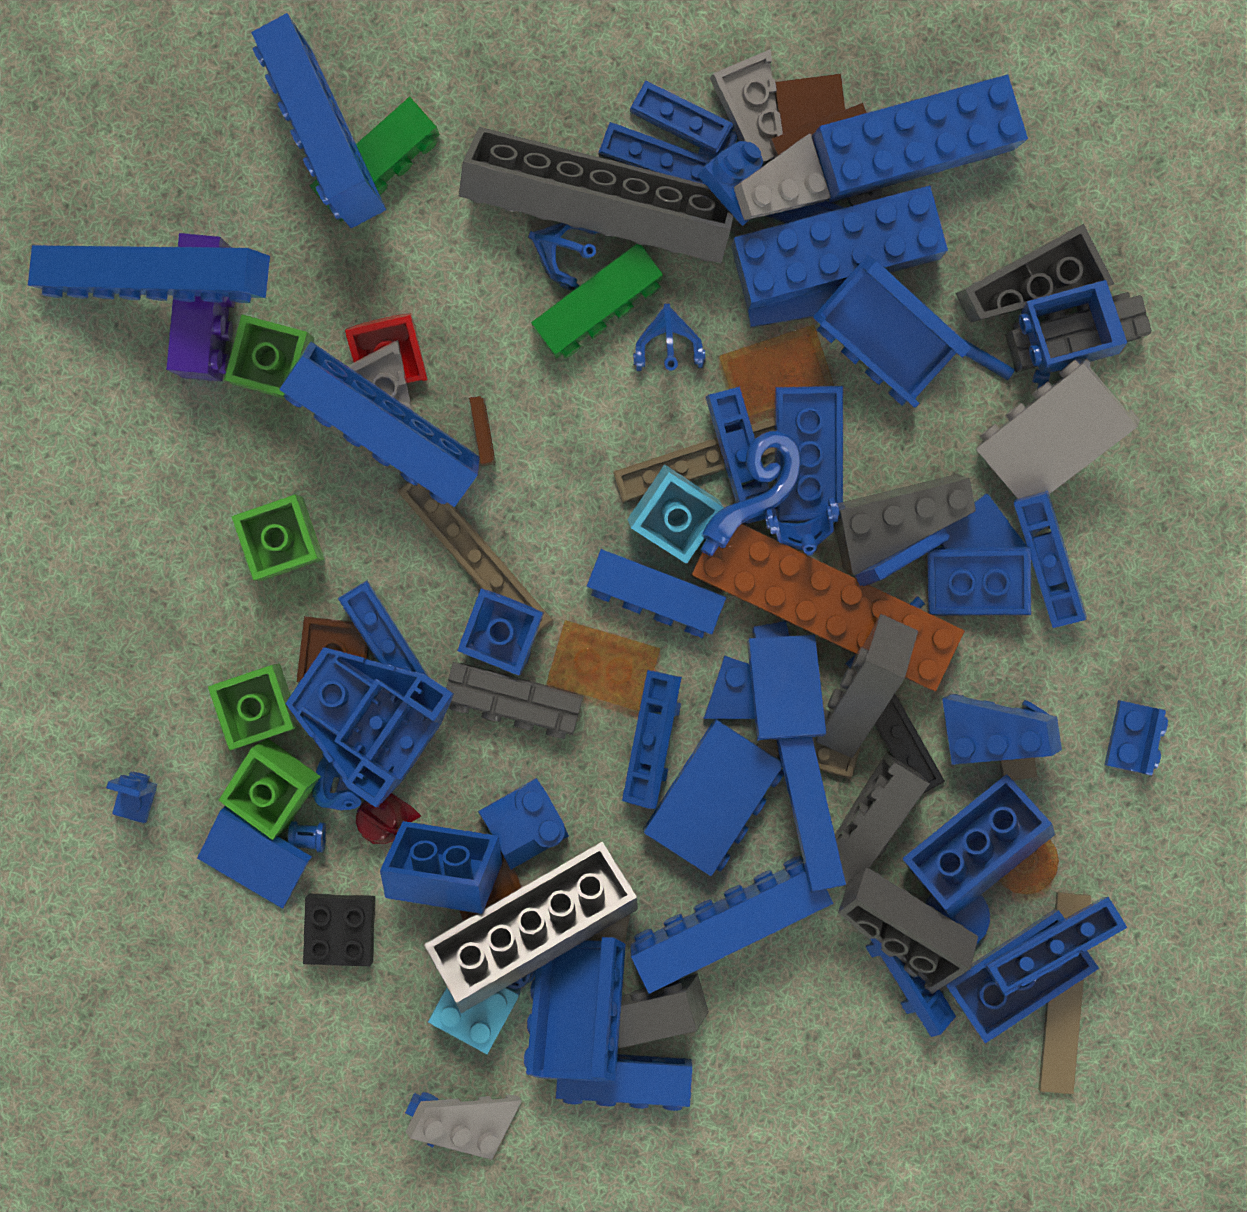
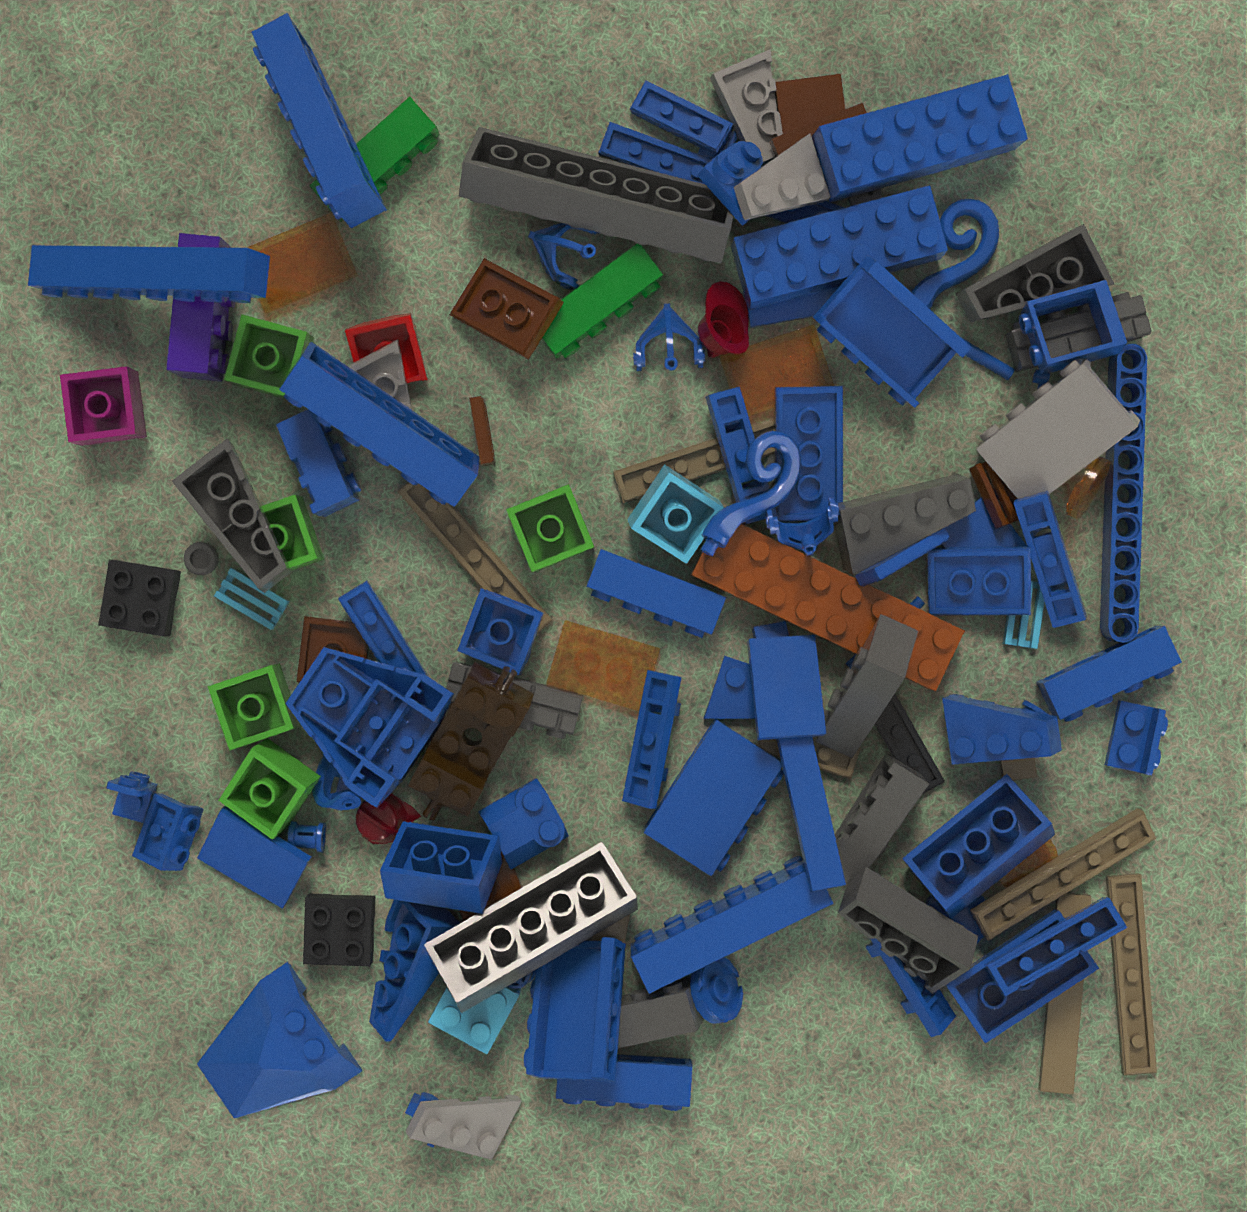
(103, 406): none -> magenta brick
(139, 598): none -> black brick
(167, 833): none -> blue bracket
(201, 558): none -> dark grey tile
(228, 585): none -> medium azure tile
(229, 507): none -> dark grey wedge
(275, 1050): none -> blue wedge
(304, 262): none -> clear orange tile
(319, 463): none -> blue wedge
(407, 963): none -> blue wedge
(457, 767): none -> dark brown brick
(506, 308): none -> reddish brown tile
(550, 528): none -> bright green brick
(717, 991): none -> blue tile
(725, 321): none -> dark red piece
(938, 282): none -> blue plant
(992, 495): none -> reddish brown tile
(1036, 624): none -> medium azure tile
(1063, 874): none -> dark tan tile
(1087, 488): none -> clear orange tile
(1109, 672): none -> blue brick
(1131, 511): none -> blue beam
(1132, 977): none -> dark tan tile

